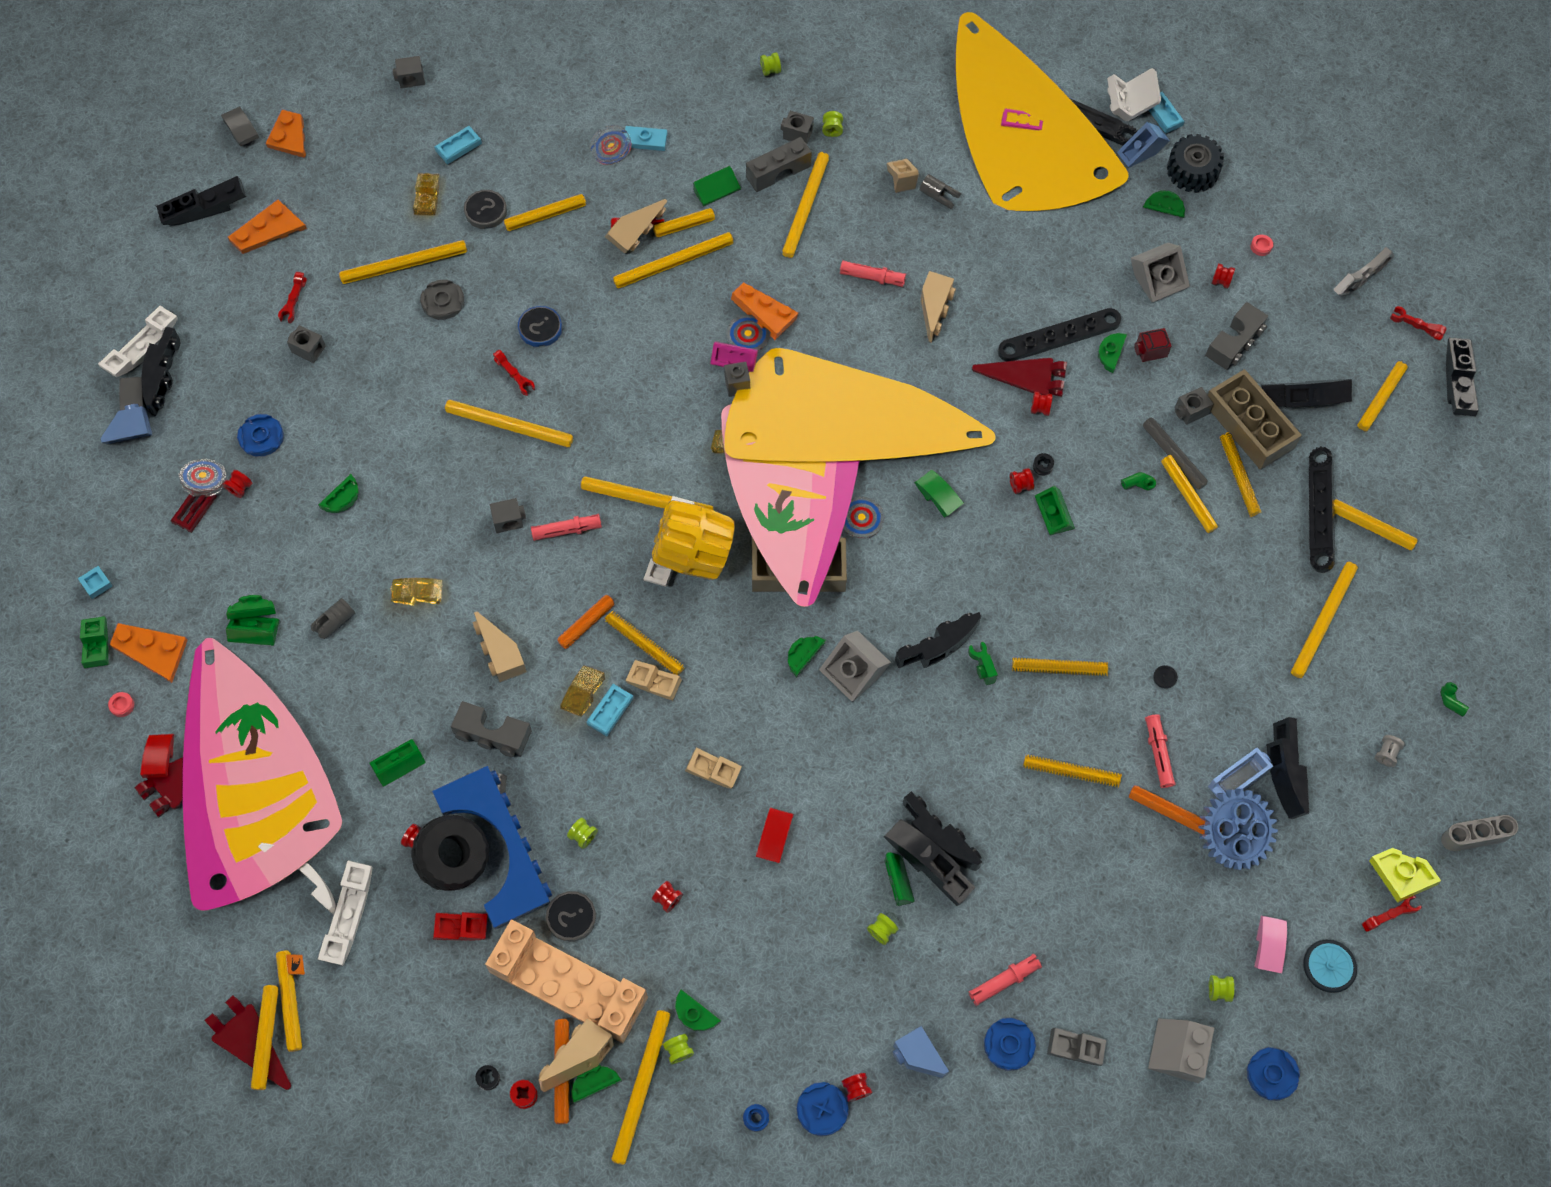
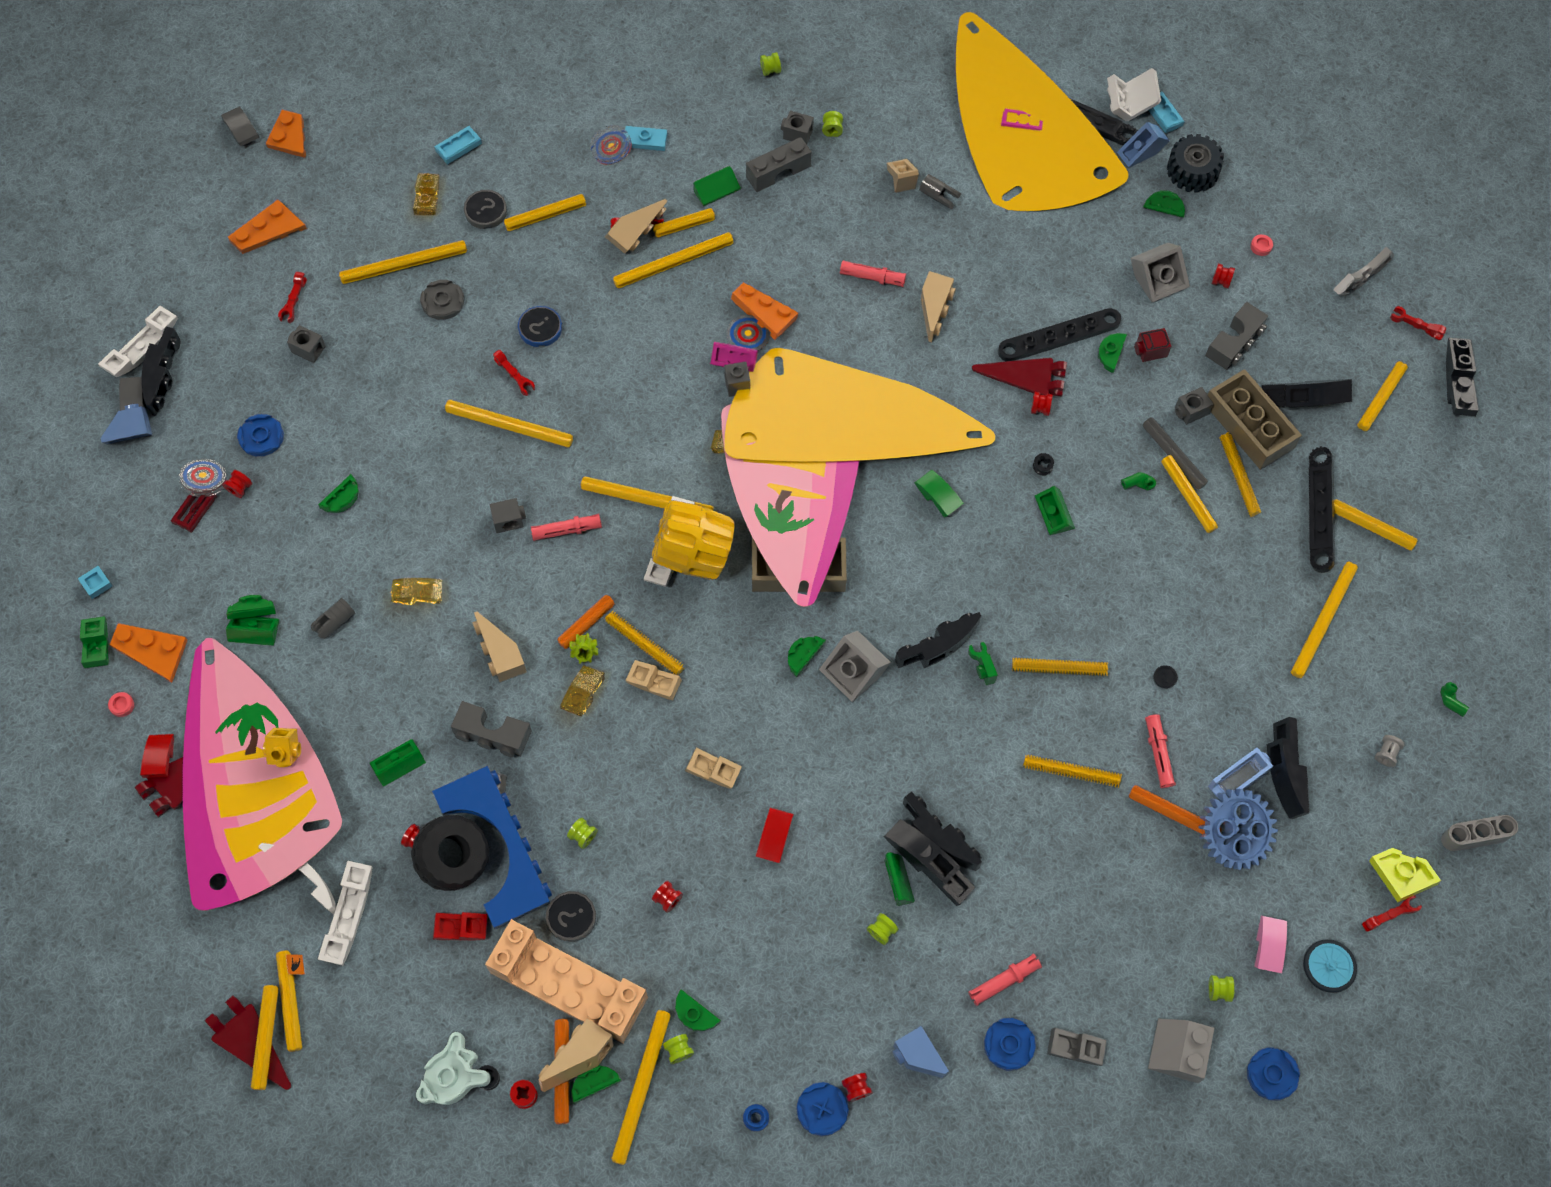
(196, 206): black slope -> none
(282, 747): none -> yellow brick
(409, 72): dark grey brick -> none
(451, 1074): none -> light aqua tile
(583, 648): none -> lime gear
(610, 710): medium azure plate -> none
(805, 205): yellow axle -> none
(863, 519): clear tile -> none
(1021, 480): red wheel -> none

